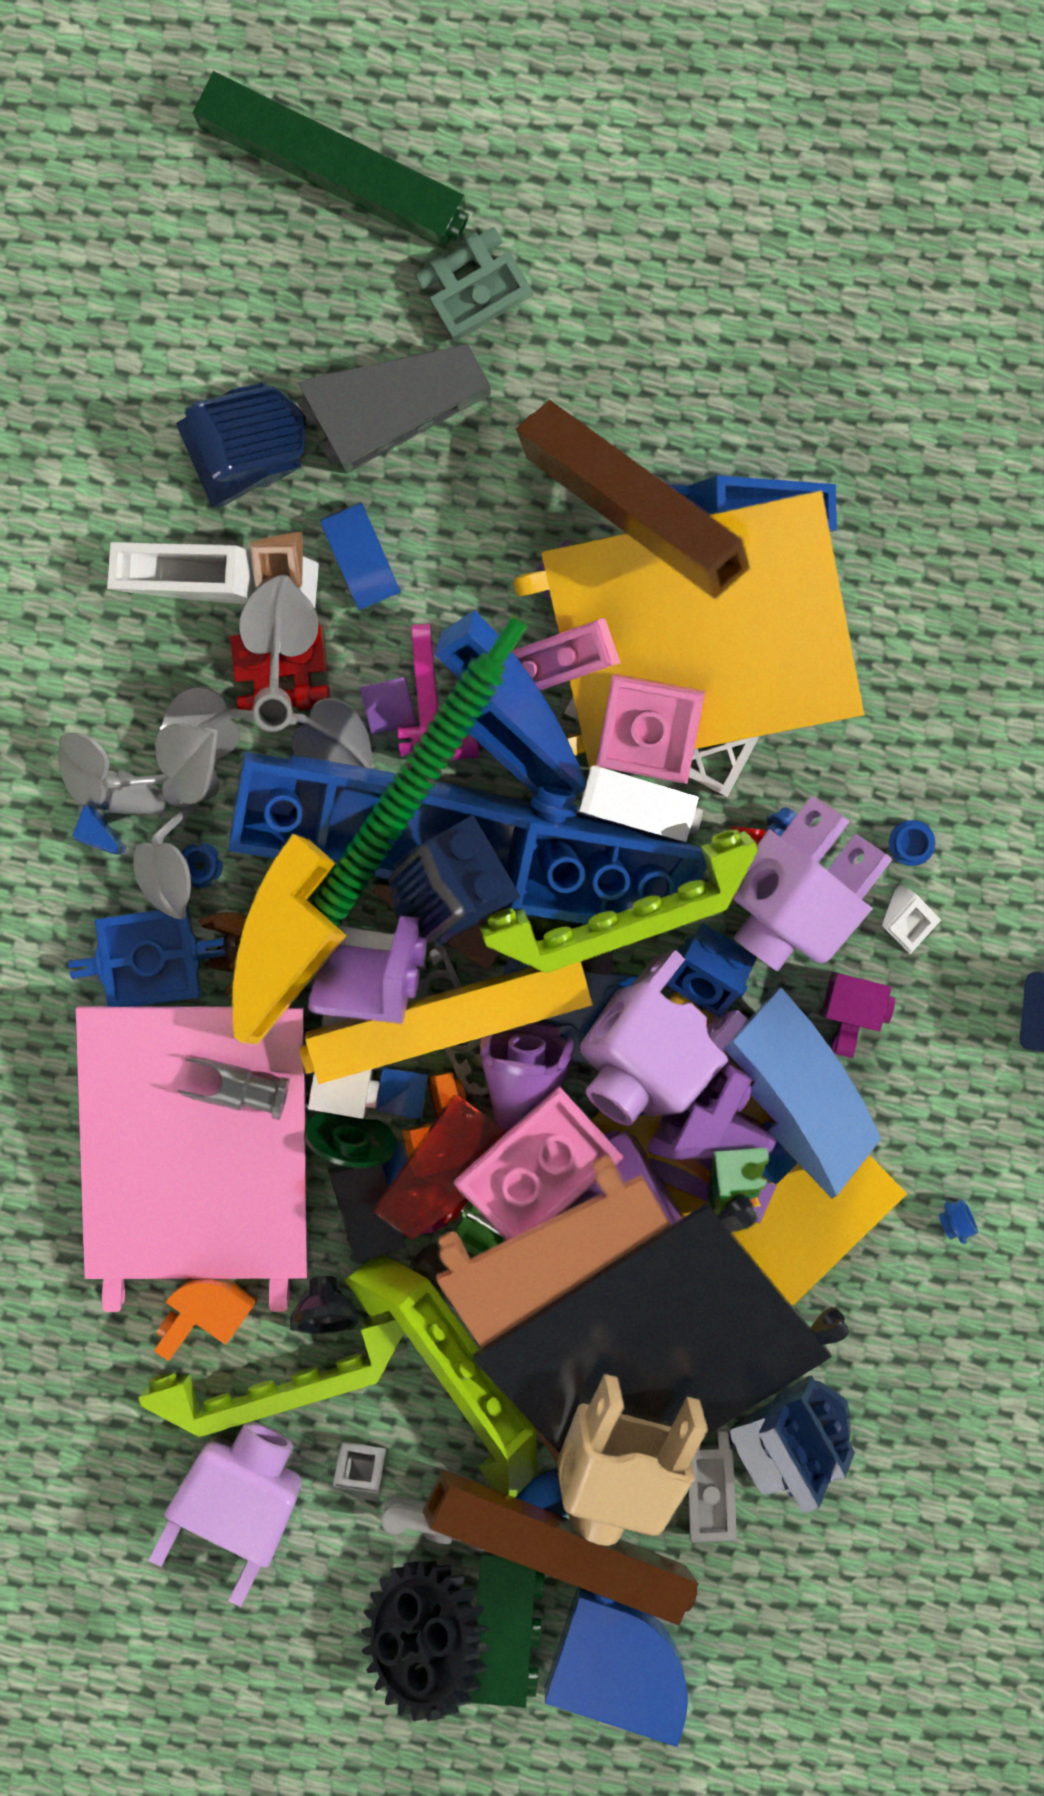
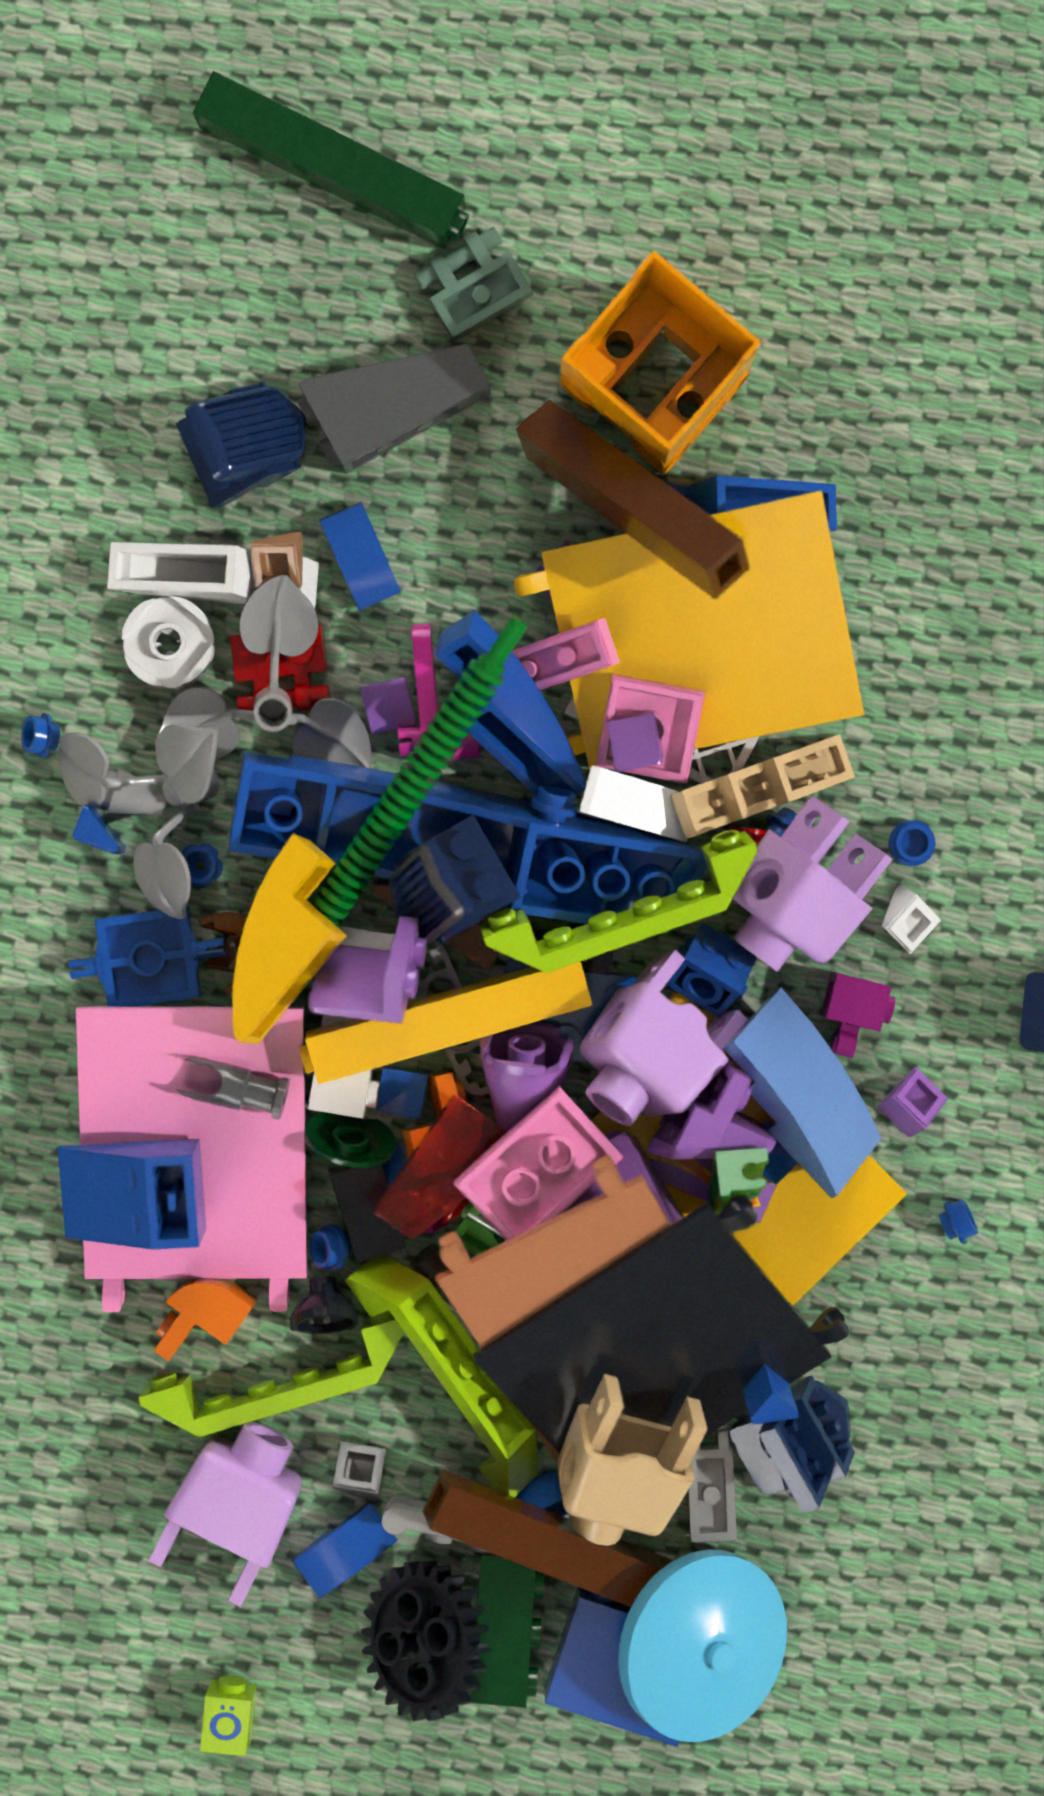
(40, 735): none -> blue plate
(134, 1193): none -> blue slope
(166, 616): none -> white plate
(228, 1716): none -> lime brick
(330, 1248): none -> blue plate
(344, 1550): none -> blue slope
(635, 742): none -> medium lavender slope
(695, 324): none -> light orange piece
(702, 1645): none -> medium azure dish
(762, 786): none -> tan slope
(769, 1398): none -> blue slope
(913, 1103): none -> medium lavender slope

